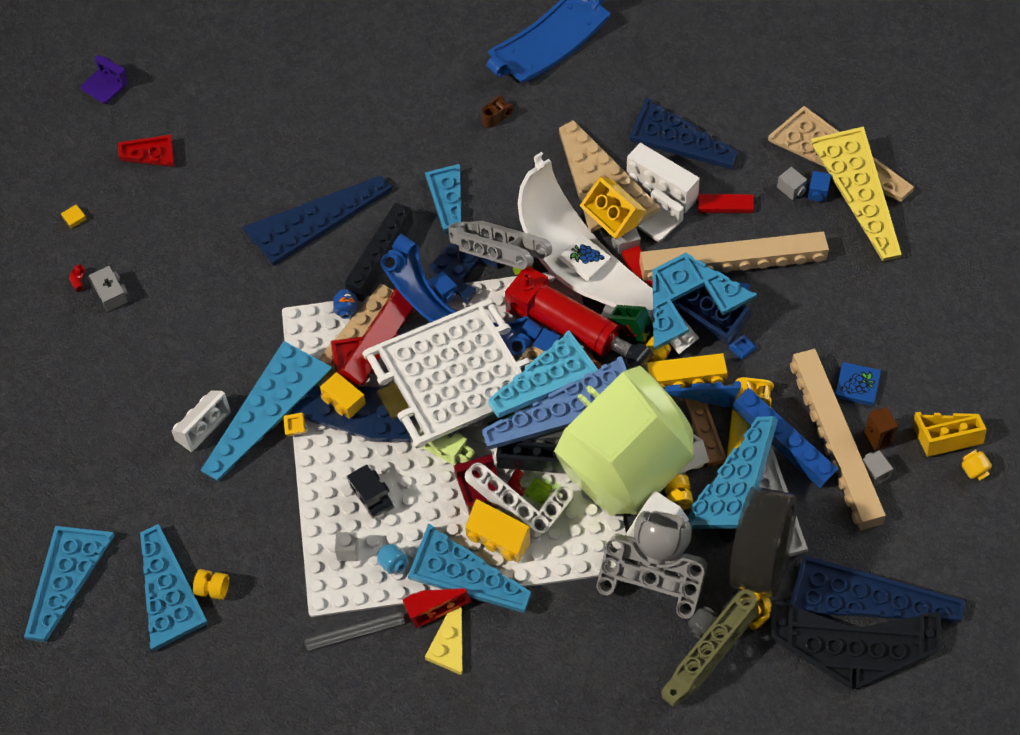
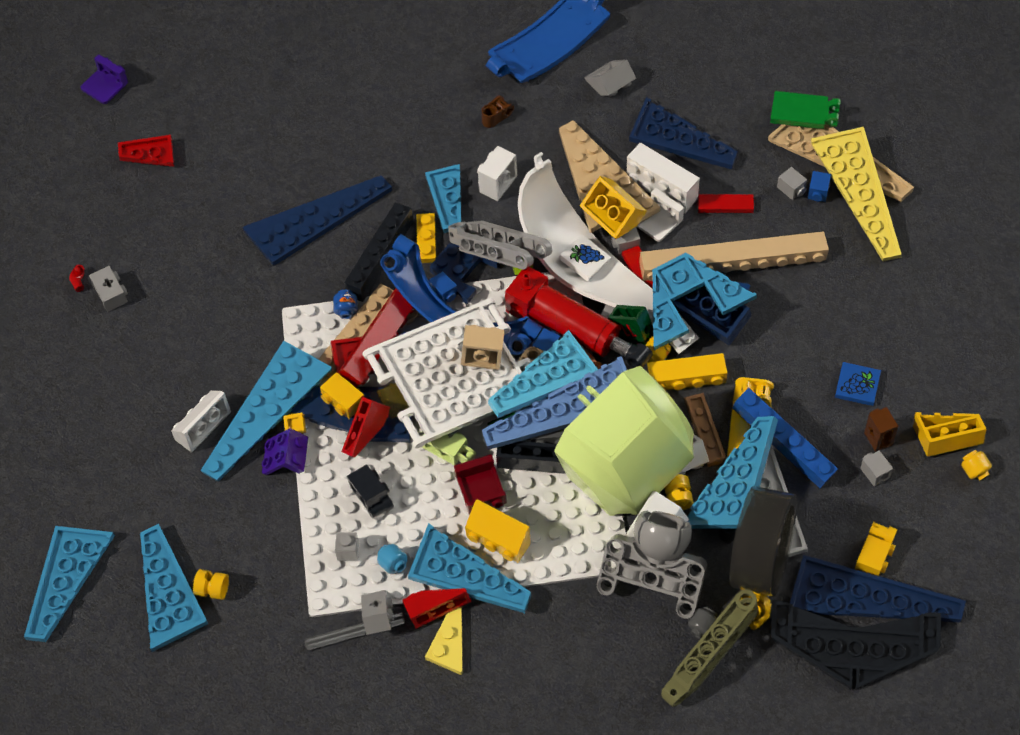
(73, 216): yellow tile -> none
(286, 451): none -> dark purple bracket
(366, 424): none -> red slope
(376, 612): none -> light grey brick
(426, 237): none -> yellow plate
(482, 347): none -> tan brick
(497, 173): none -> white brick
(514, 482): red arm -> none
(517, 502): white beam -> none
(538, 490): clear neon green tile -> none
(611, 77): none -> light grey slope
(709, 393): blue wing -> none
(742, 347): blue tile -> none
(804, 110): none -> green tile
(837, 440): tan brick -> none
(876, 549): none -> yellow hinge

